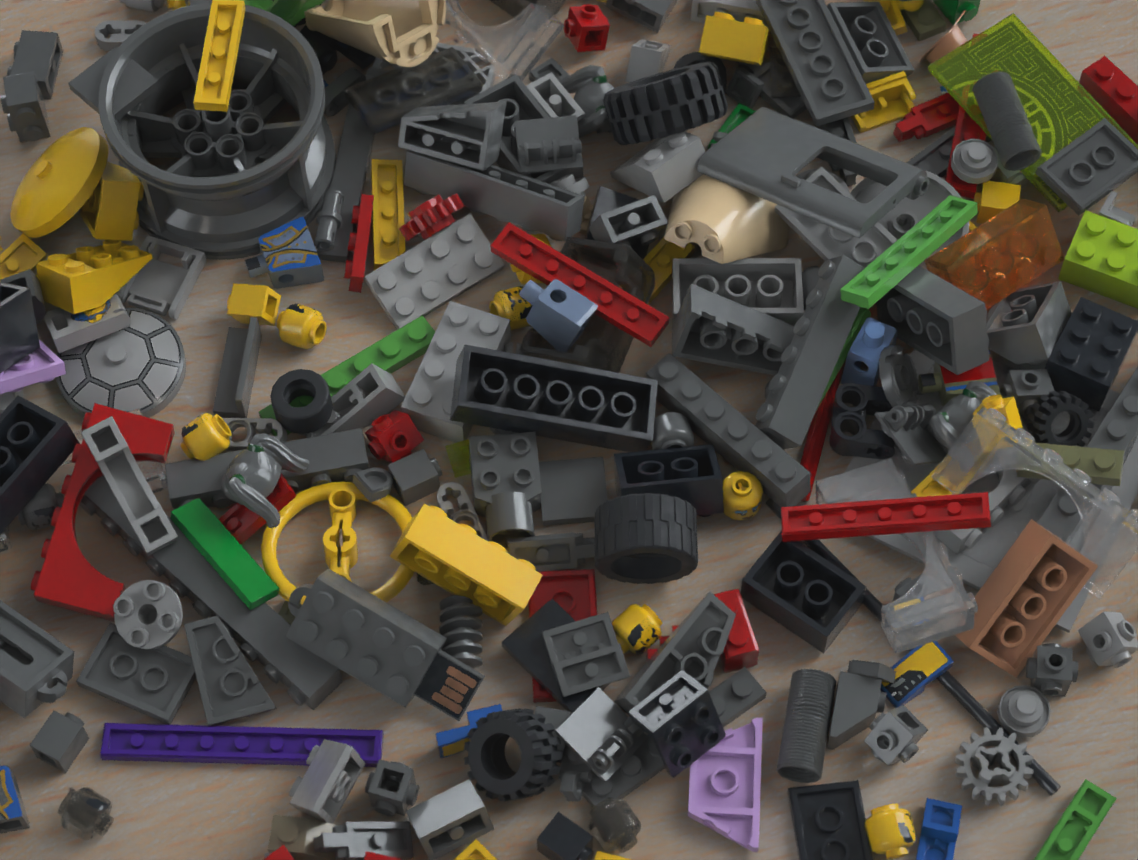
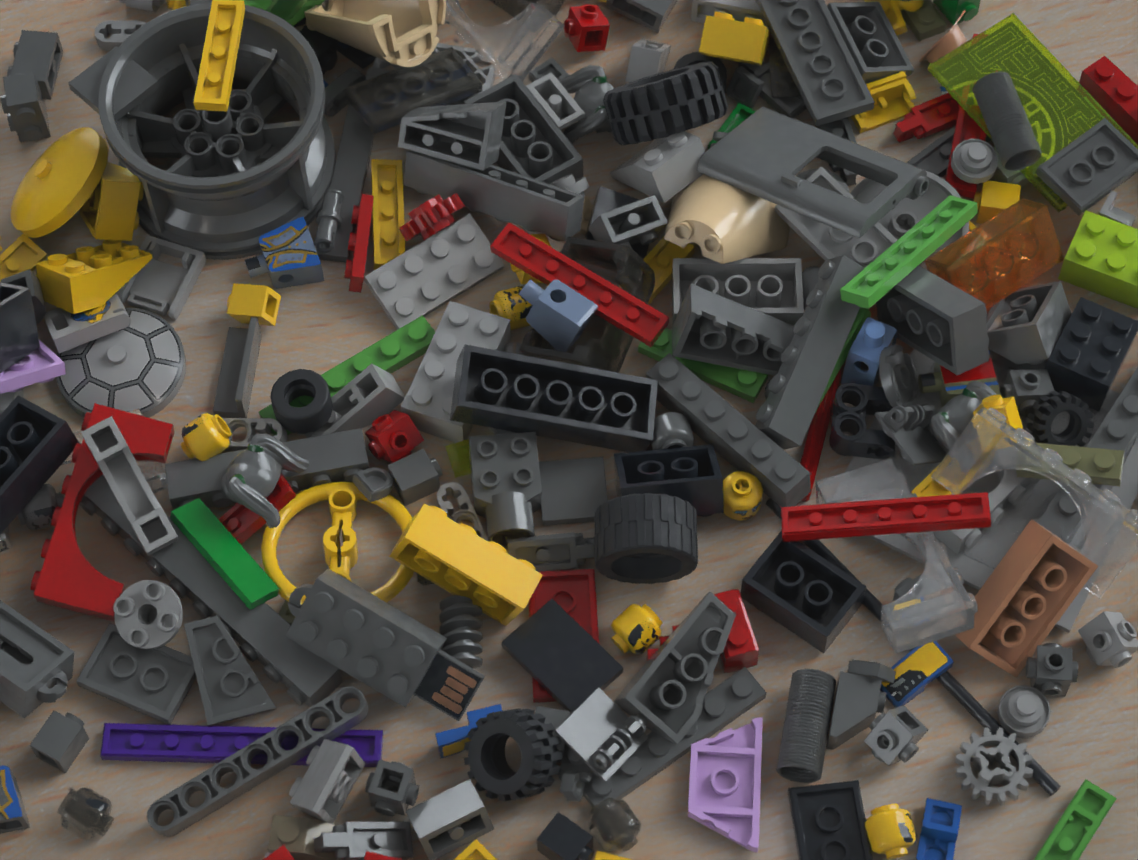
(241, 762): none -> dark grey beam
(301, 326): yellow head -> none
(548, 144): dark grey hinge -> none
(585, 654): dark grey slope -> none
(679, 721): black bracket -> none
(733, 380): none -> bright green plate

